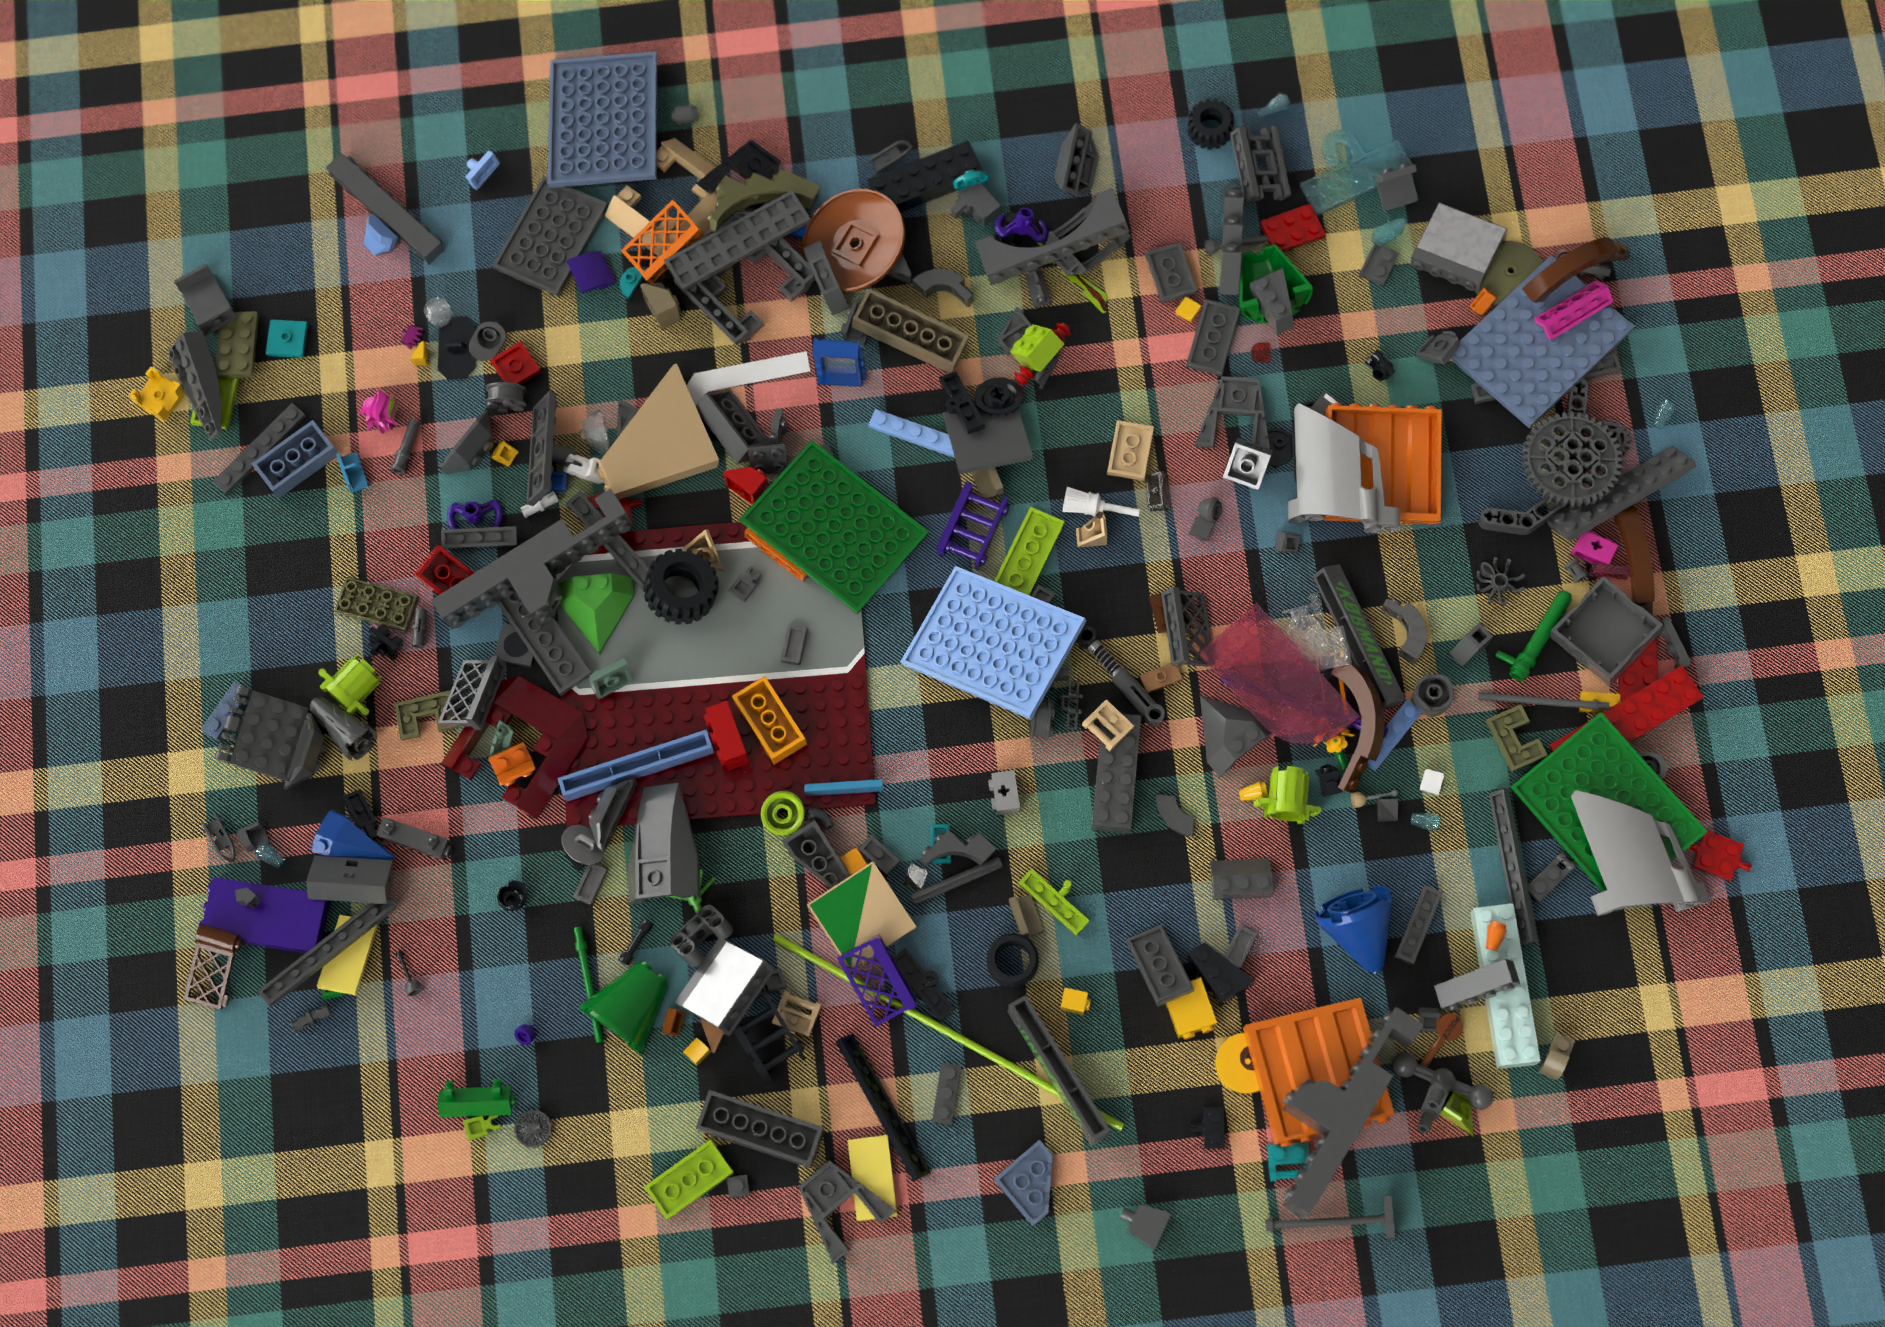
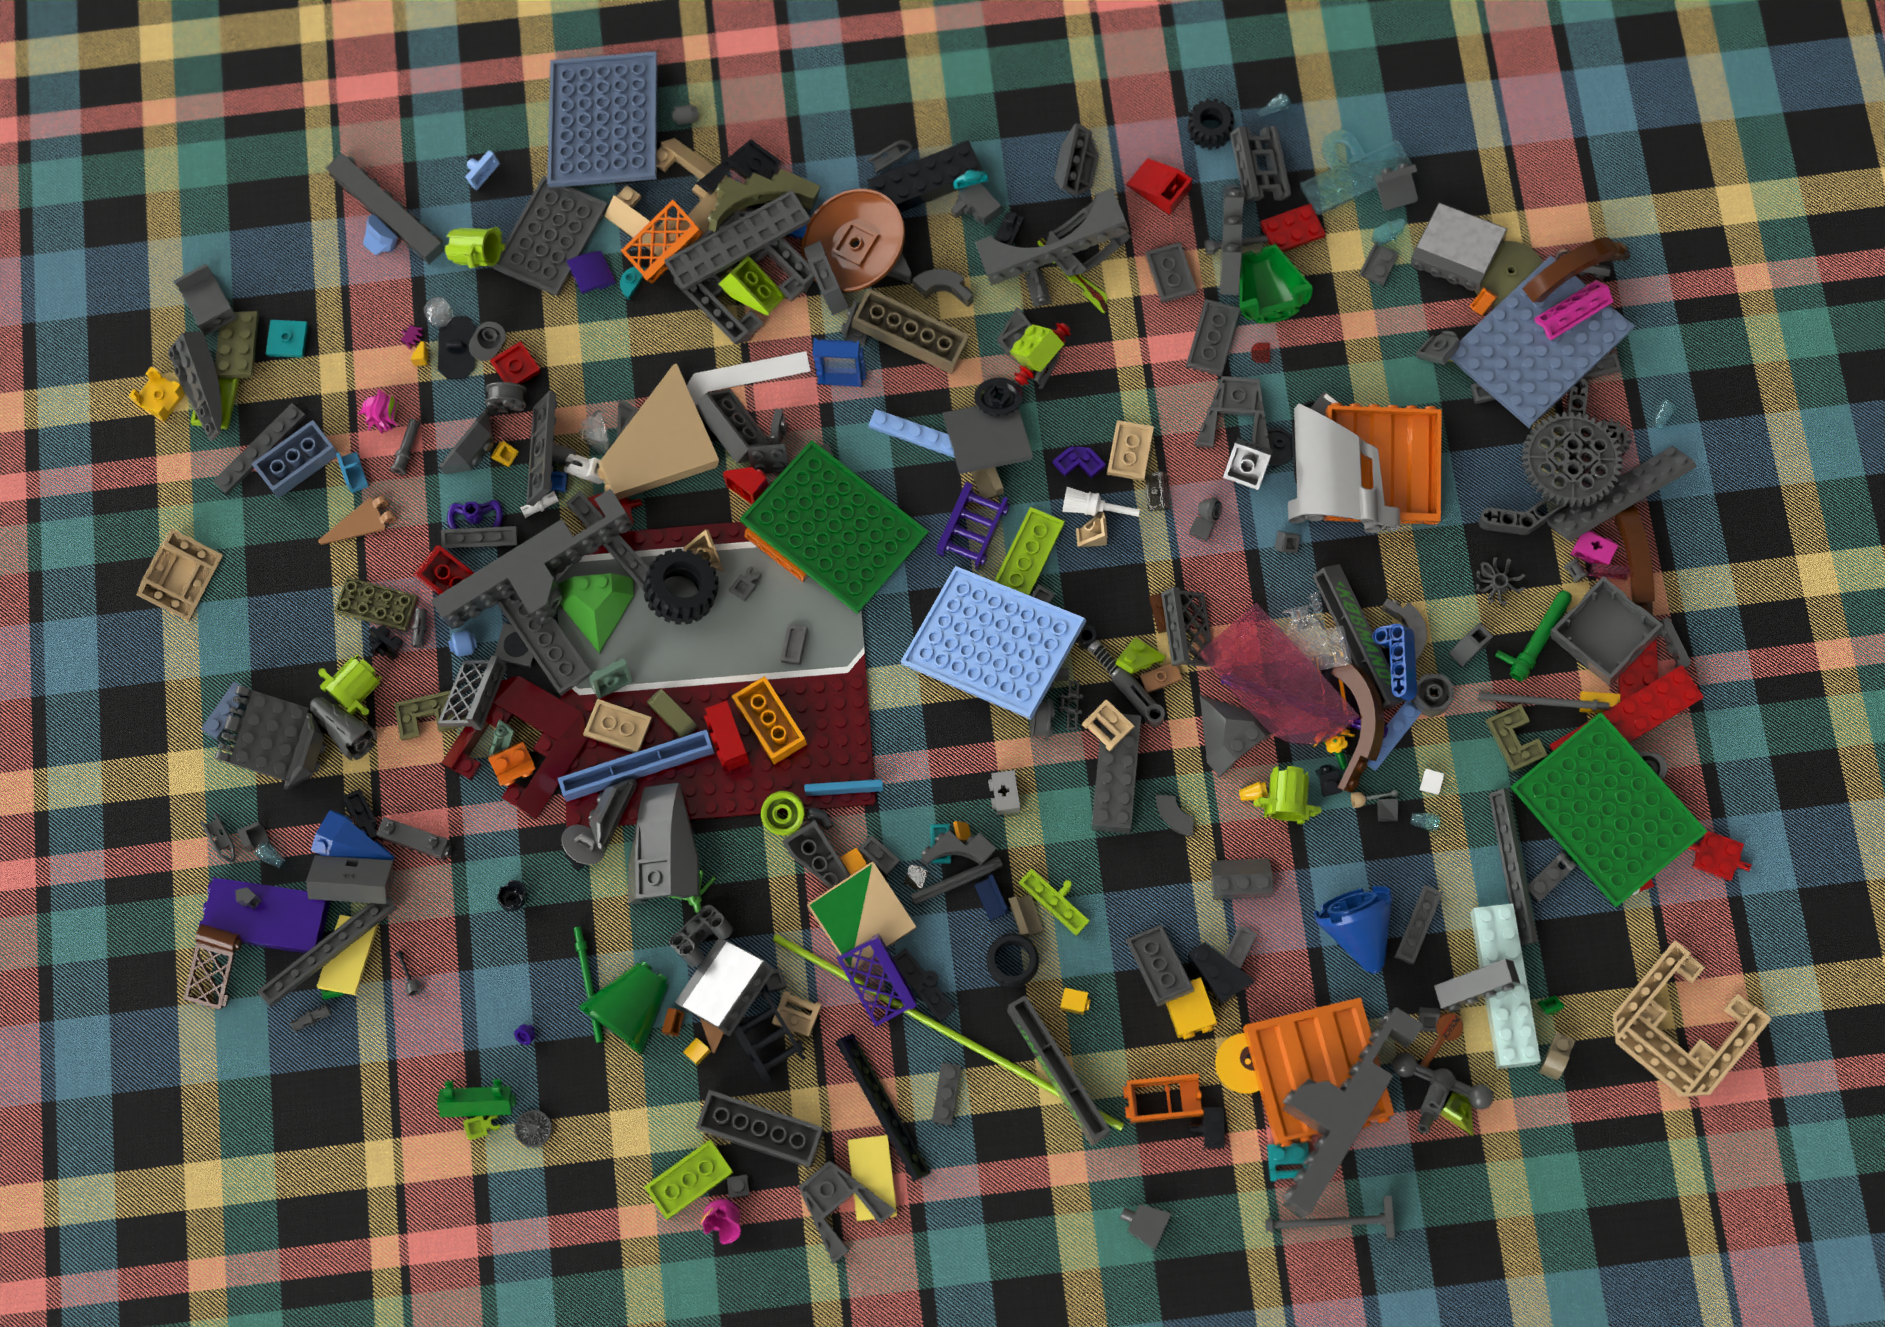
(179, 574): none -> tan slope
(362, 521): none -> medium nougat flag
(462, 643): none -> medium blue head
(475, 246): none -> lime container
(590, 884): flat silver tile -> none
(617, 726): none -> tan plate
(644, 928): black bar -> none
(661, 304): dark tan slope -> none
(672, 714): none -> olive beam
(723, 1217): none -> dark pink helmet
(752, 287): none -> lime slope
(961, 403): black hinge -> none
(962, 831): none -> light orange slope
(991, 898): none -> dark blue panel
(1022, 225): dark purple piece -> none
(1028, 1182): sand blue plate -> none
(1079, 456): none -> dark purple plate
(1138, 656): none -> lime wing
(1160, 184): none -> red slope
(1188, 309): yellow tile -> none
(1189, 1097): none -> orange door
(1274, 300): dark grey wedge -> none
(1381, 368): black plate -> none
(1402, 683): none -> blue beam
(1495, 935): orange cone -> none
(1551, 1005): none -> green slope
(1634, 857): light grey panel -> none
(1683, 1072): none -> tan slope

